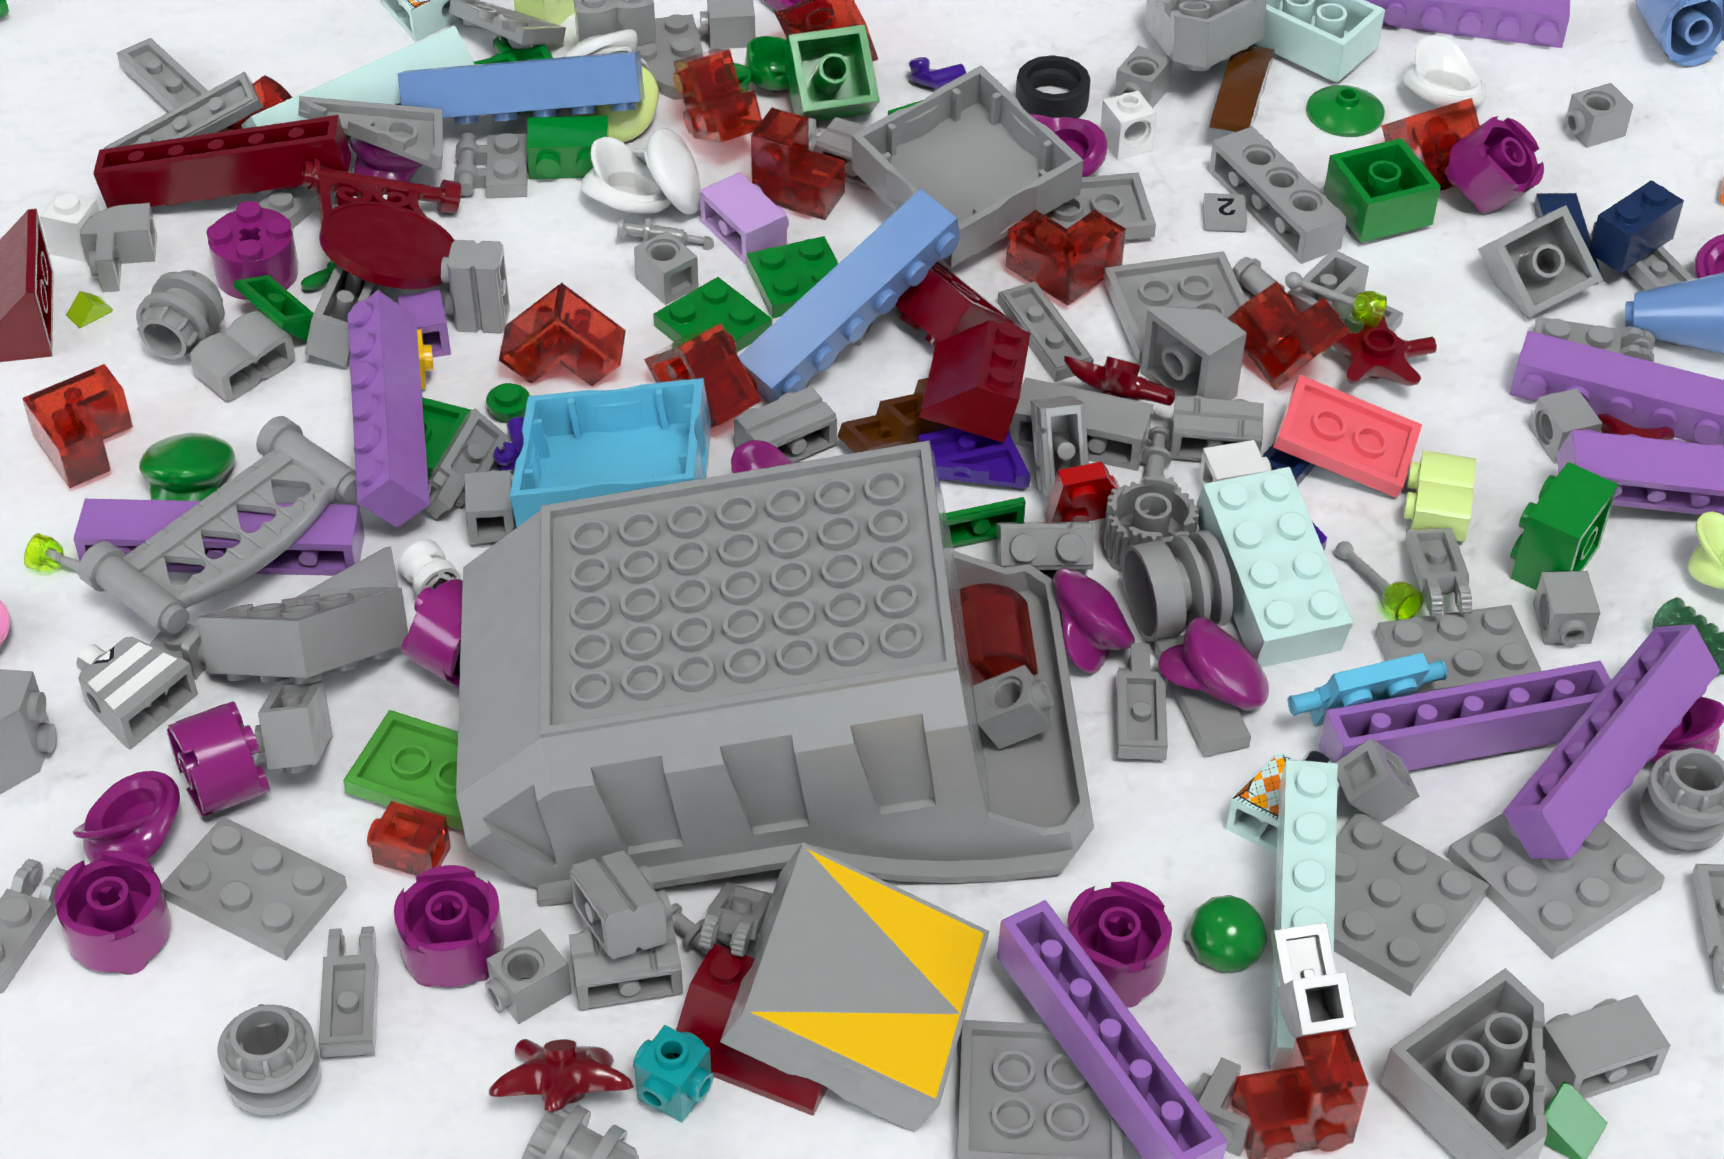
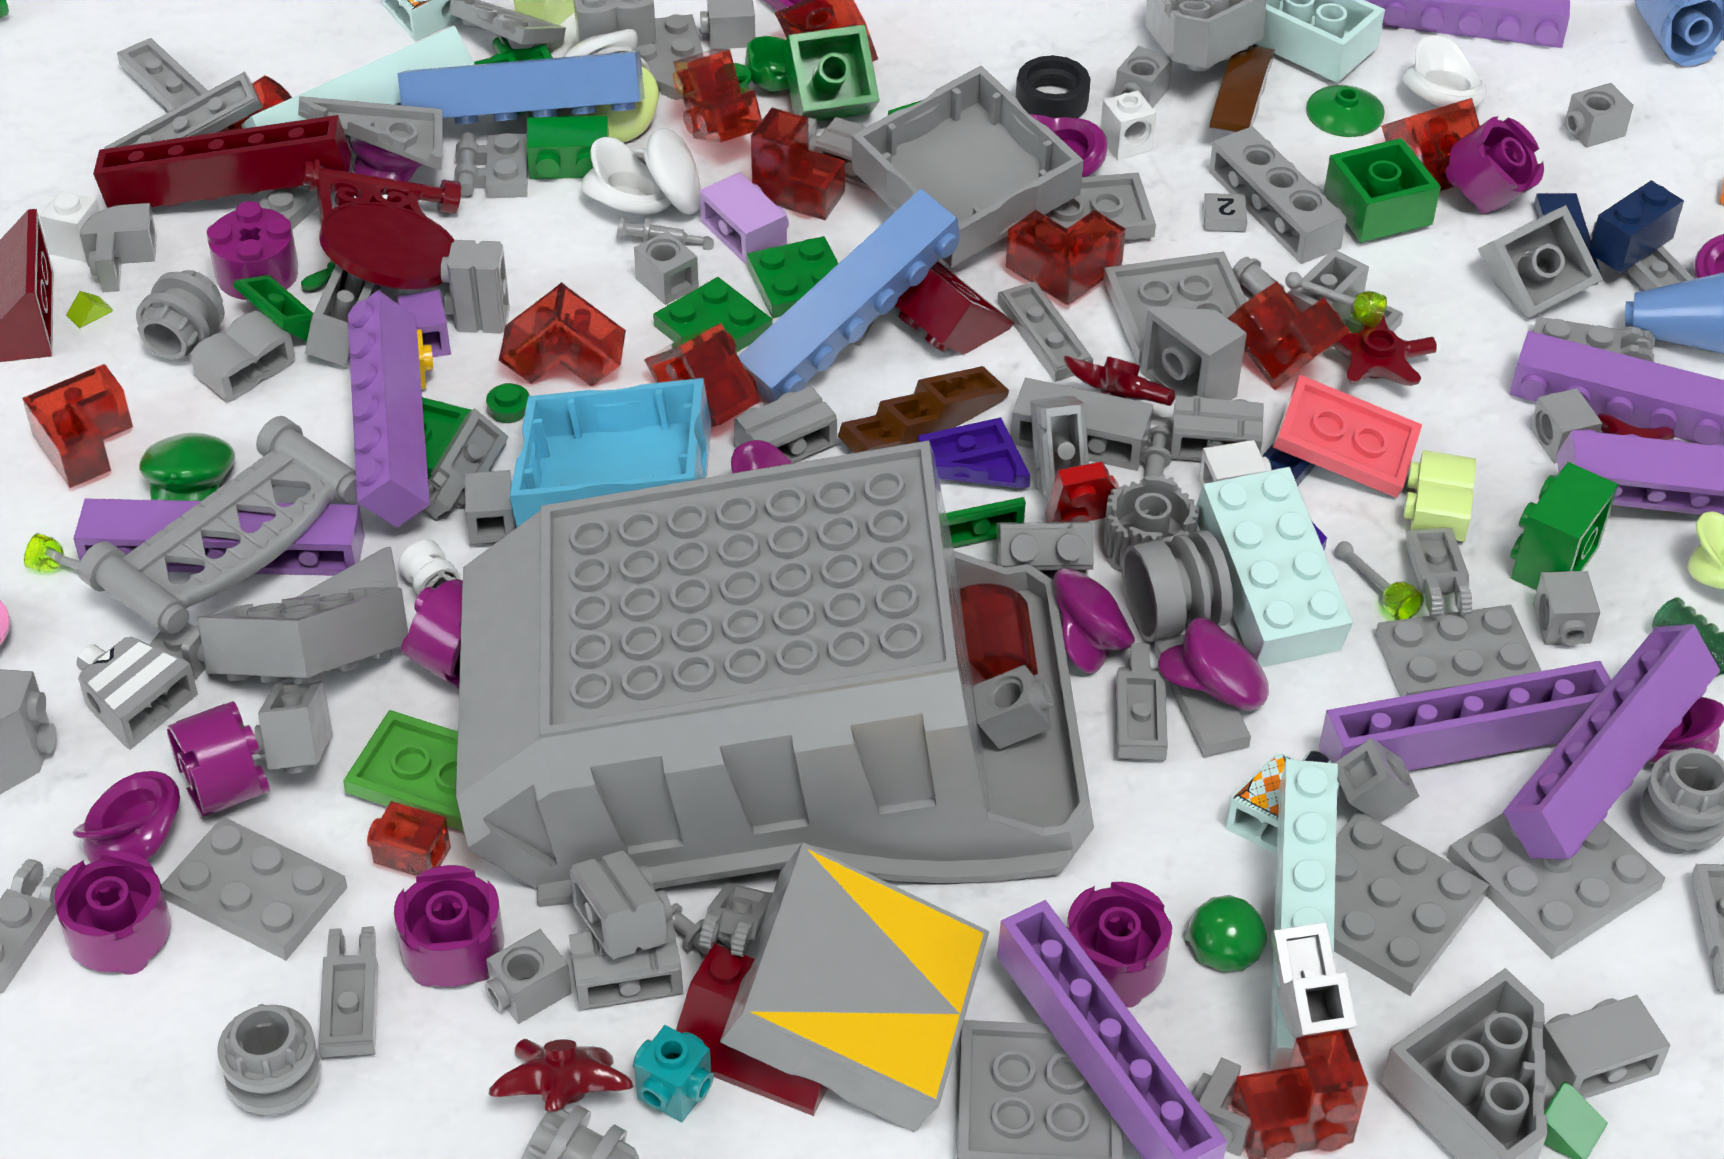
(507, 457): dark purple arm -> none
(933, 78): dark purple arm -> none
(977, 379): dark red slope -> none
(1368, 684): medium azure plate -> none

